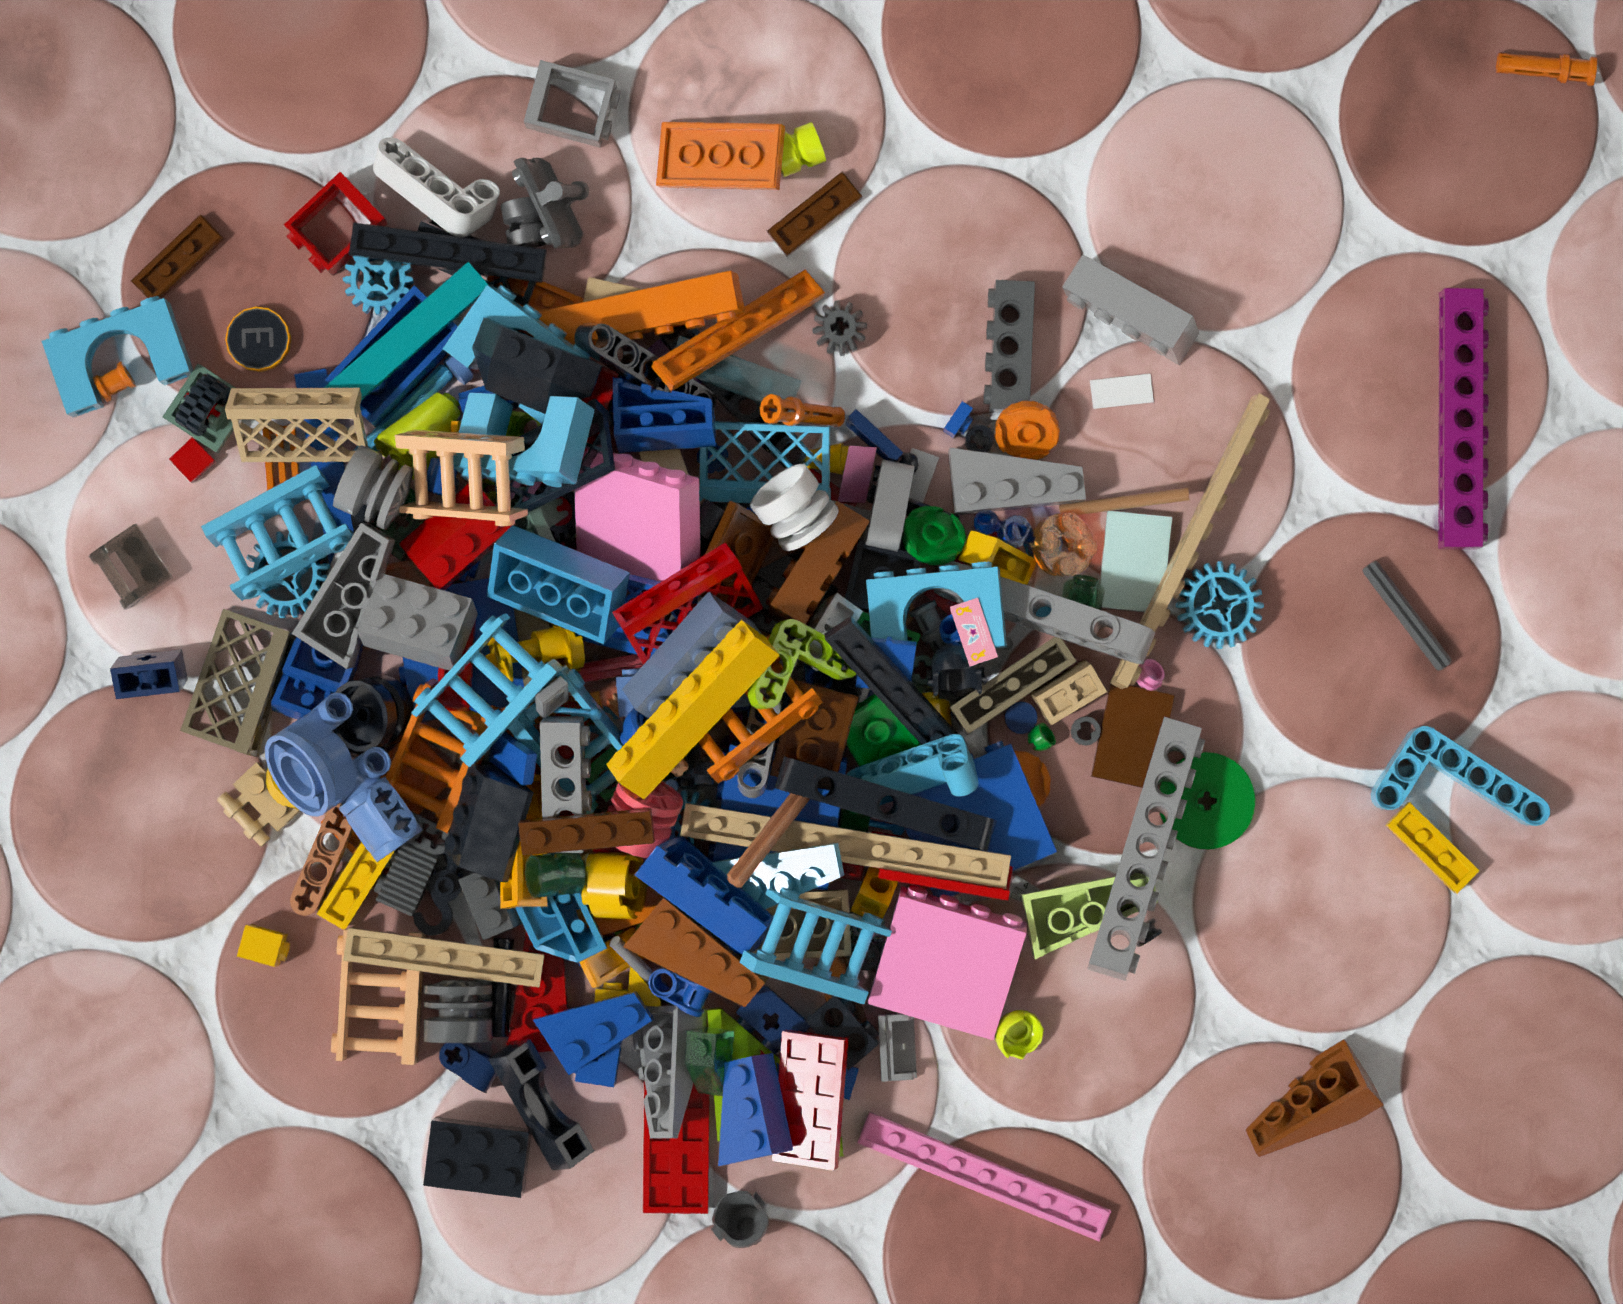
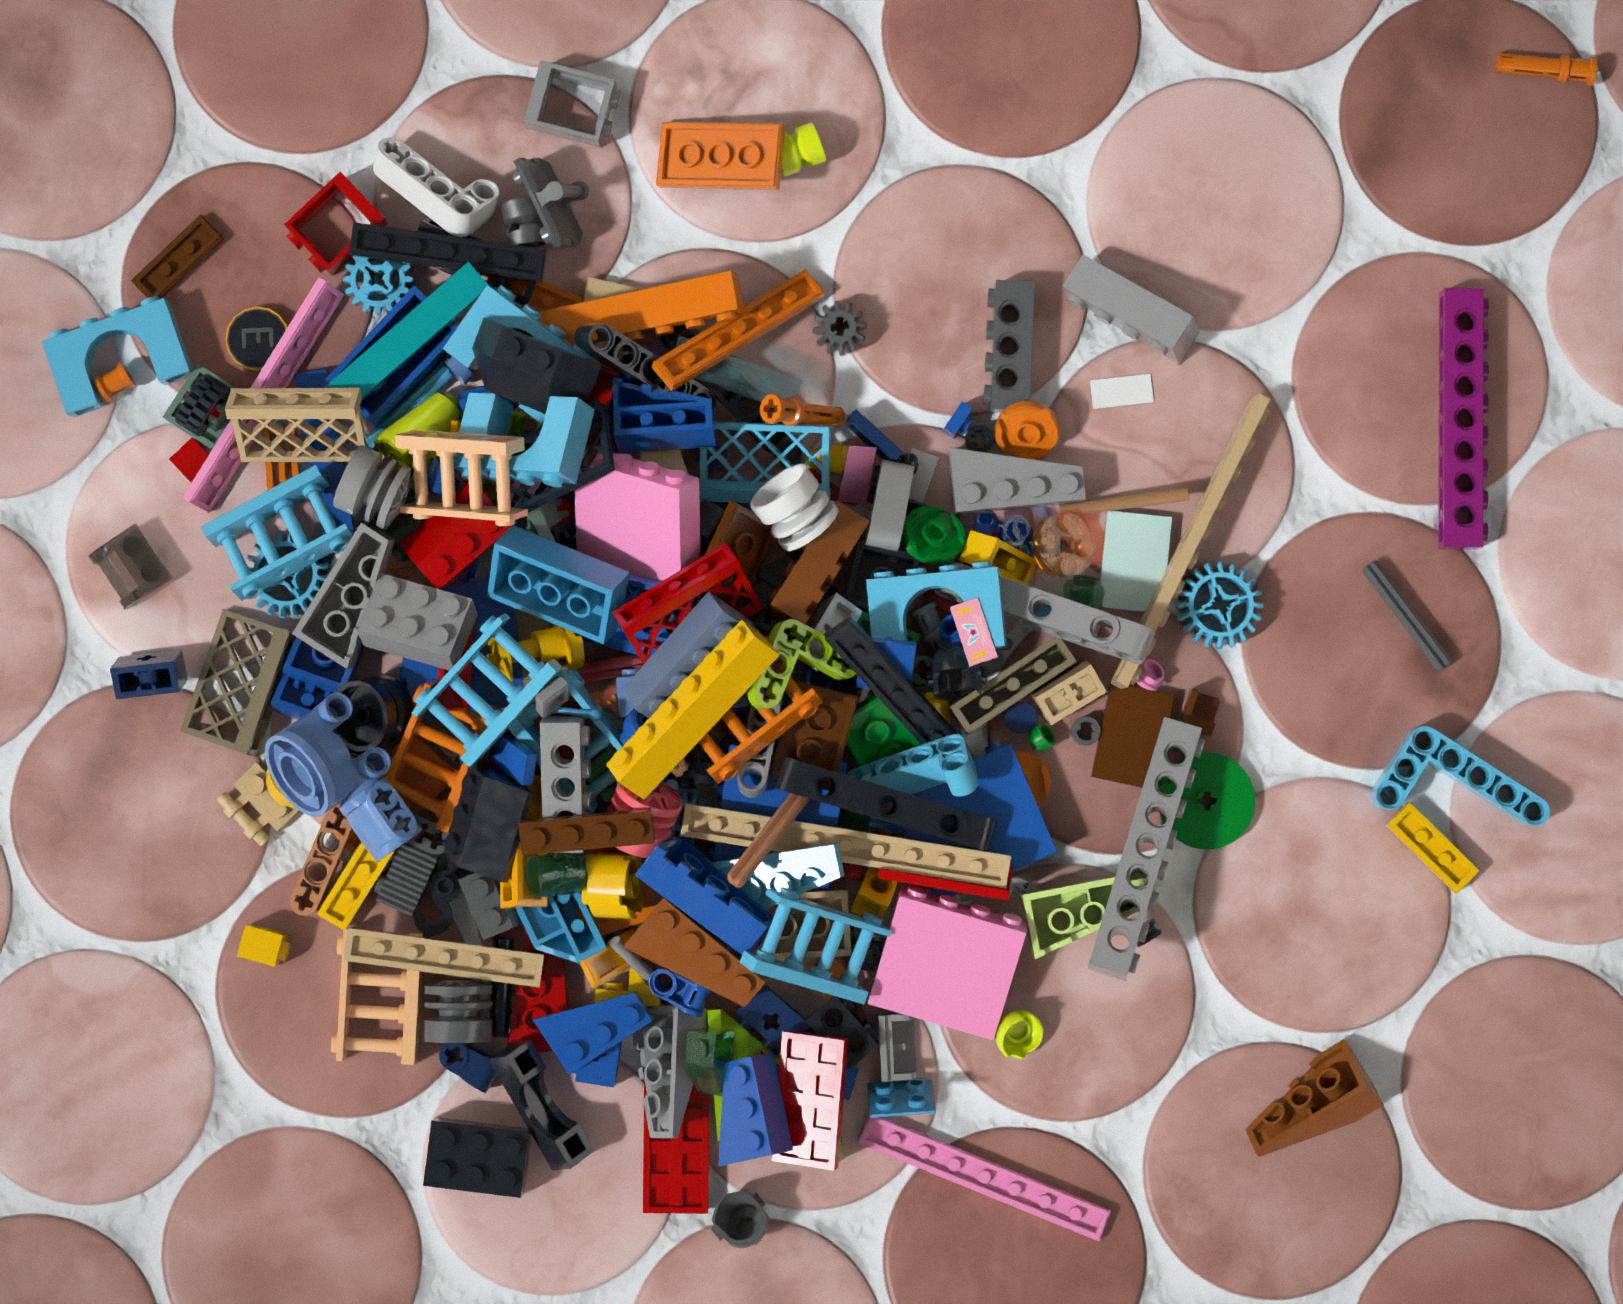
(275, 374): none -> bright pink tile
(814, 214): reddish brown tile -> none
(901, 1098): none -> dark azure hinge
(1200, 711): none -> reddish brown panel

